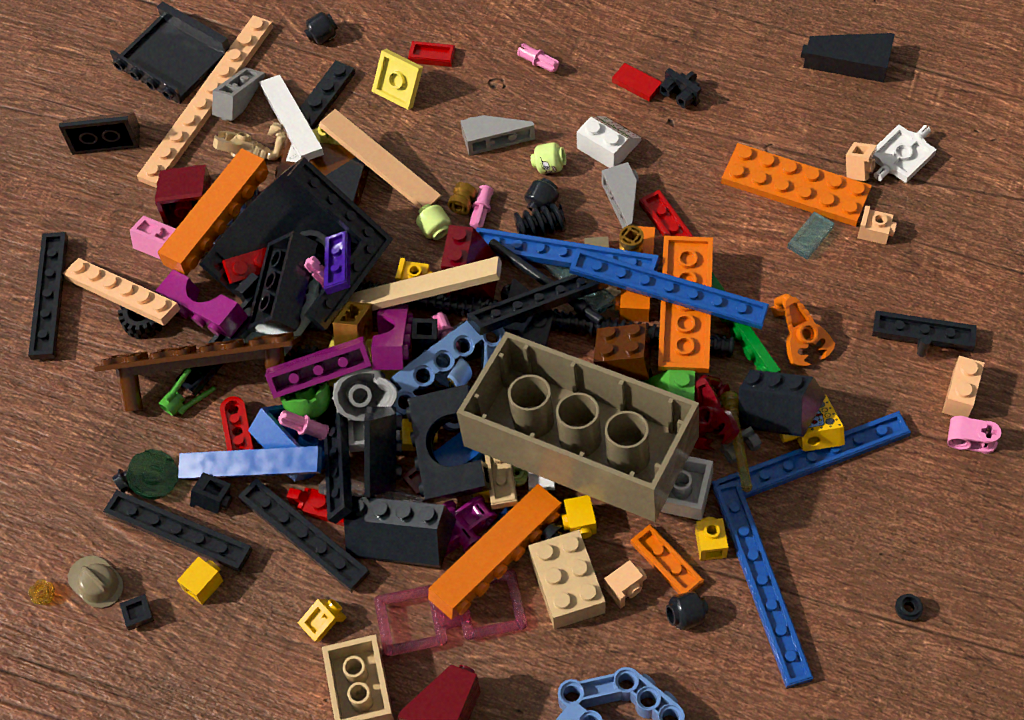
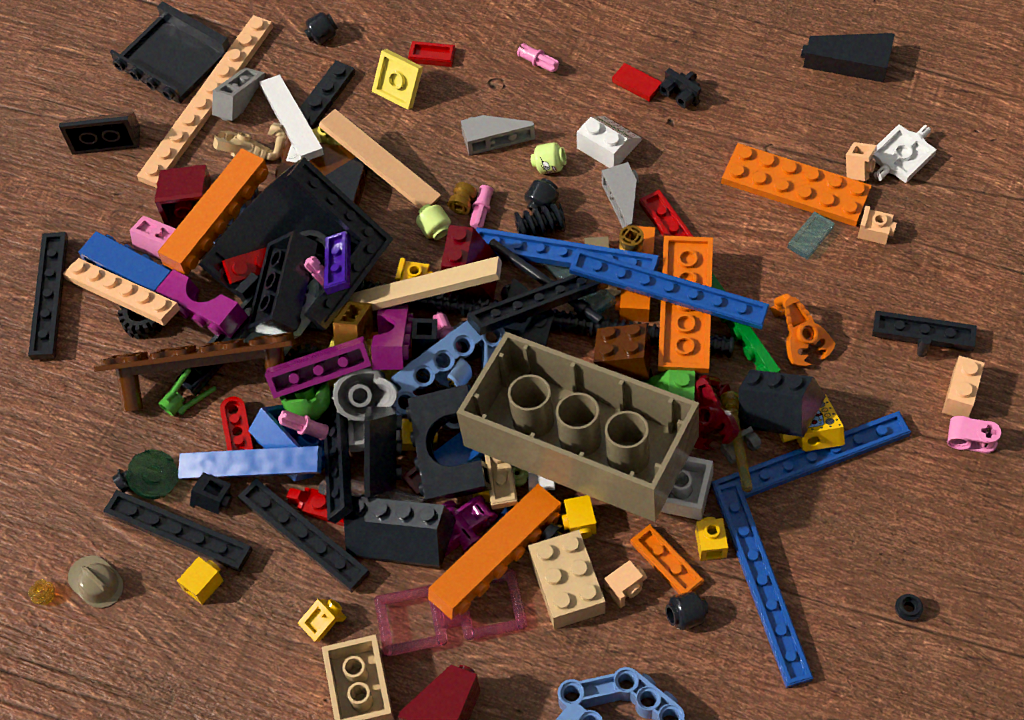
(123, 261): none -> blue brick
(136, 612): black plate -> none

